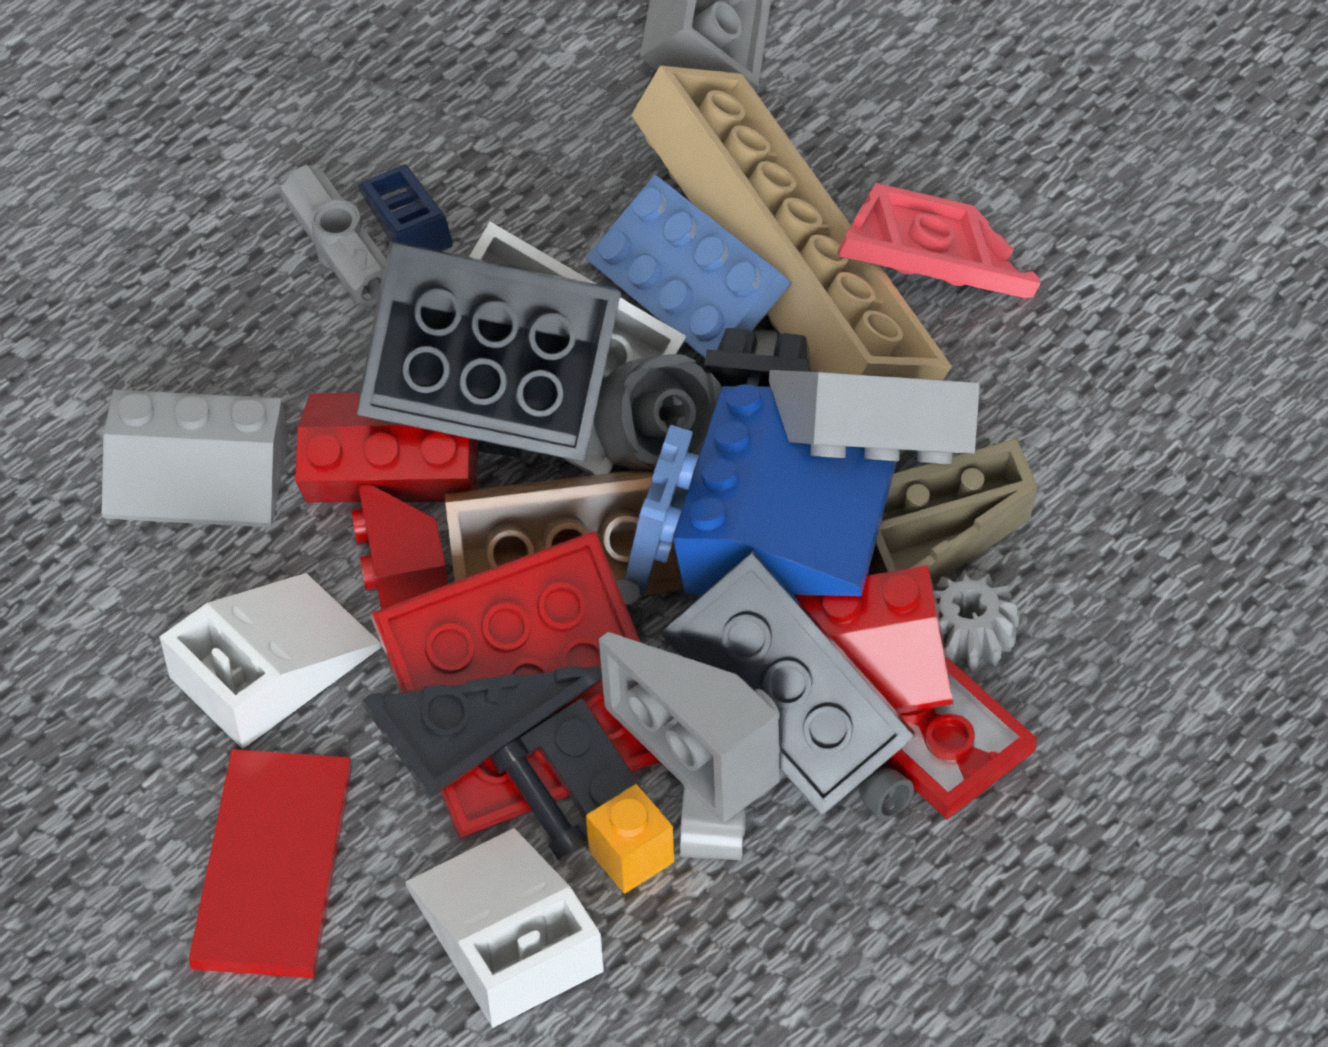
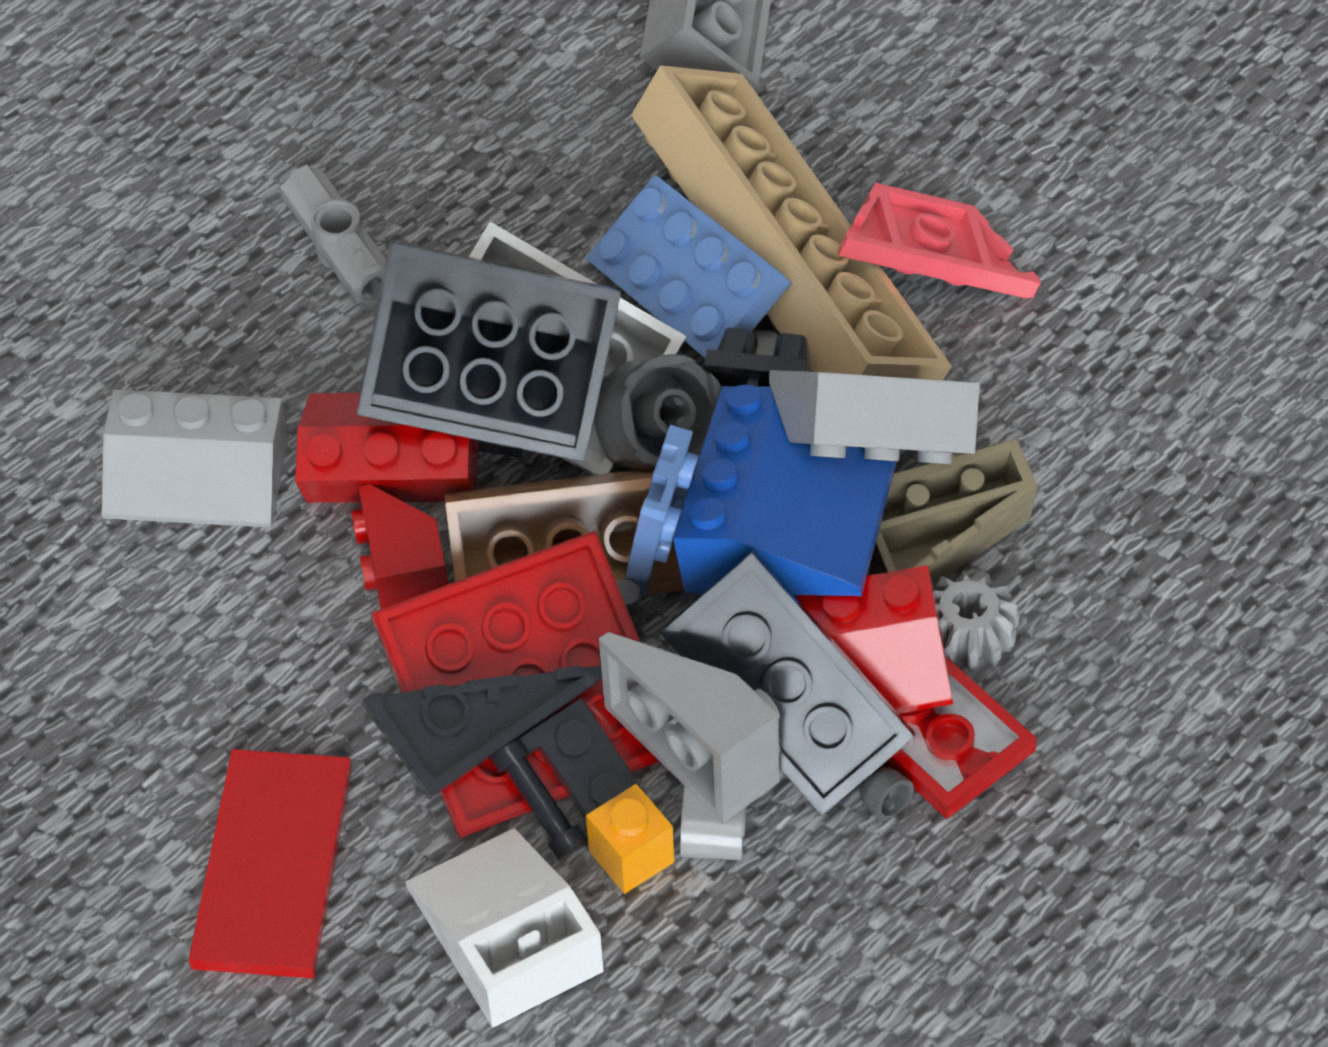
(264, 653): white slope -> none
(421, 221): dark blue slope -> none

